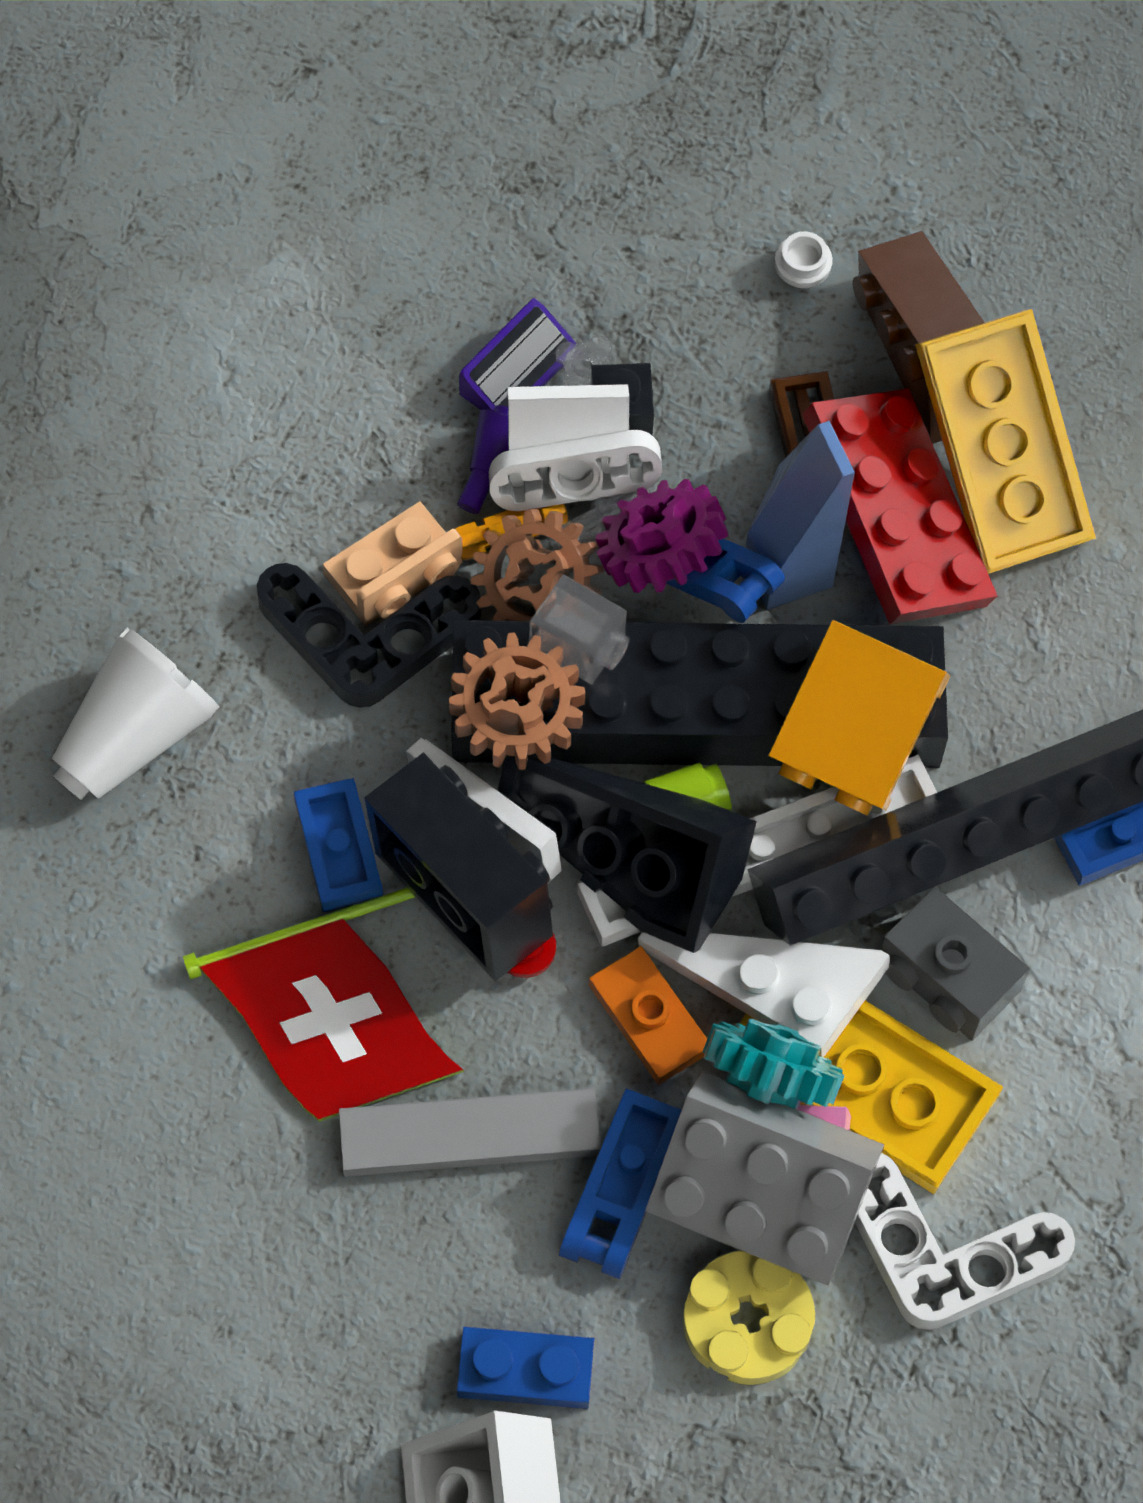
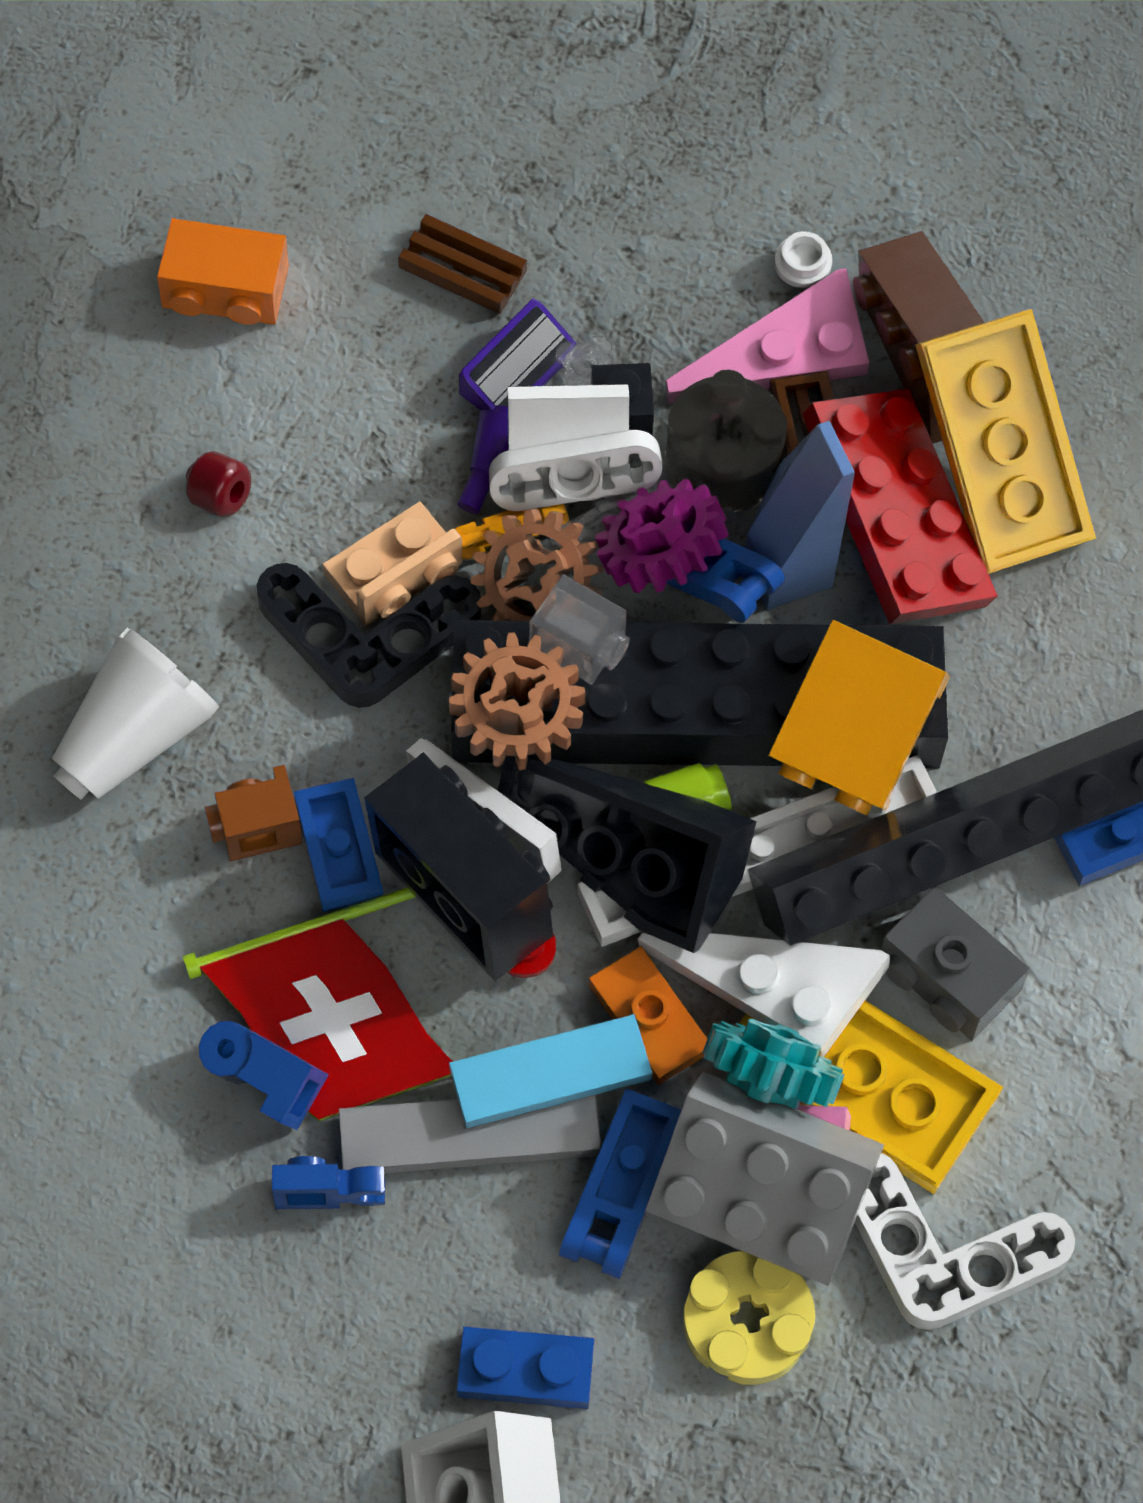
(218, 483): none -> dark red piece
(223, 272): none -> orange brick
(249, 1058): none -> blue leg
(255, 816): none -> dark orange brick
(313, 1184): none -> blue plate
(467, 255): none -> reddish brown tile
(550, 1071): none -> medium azure tile
(727, 438): none -> clear smoke brick
(801, 337): none -> bright pink wing

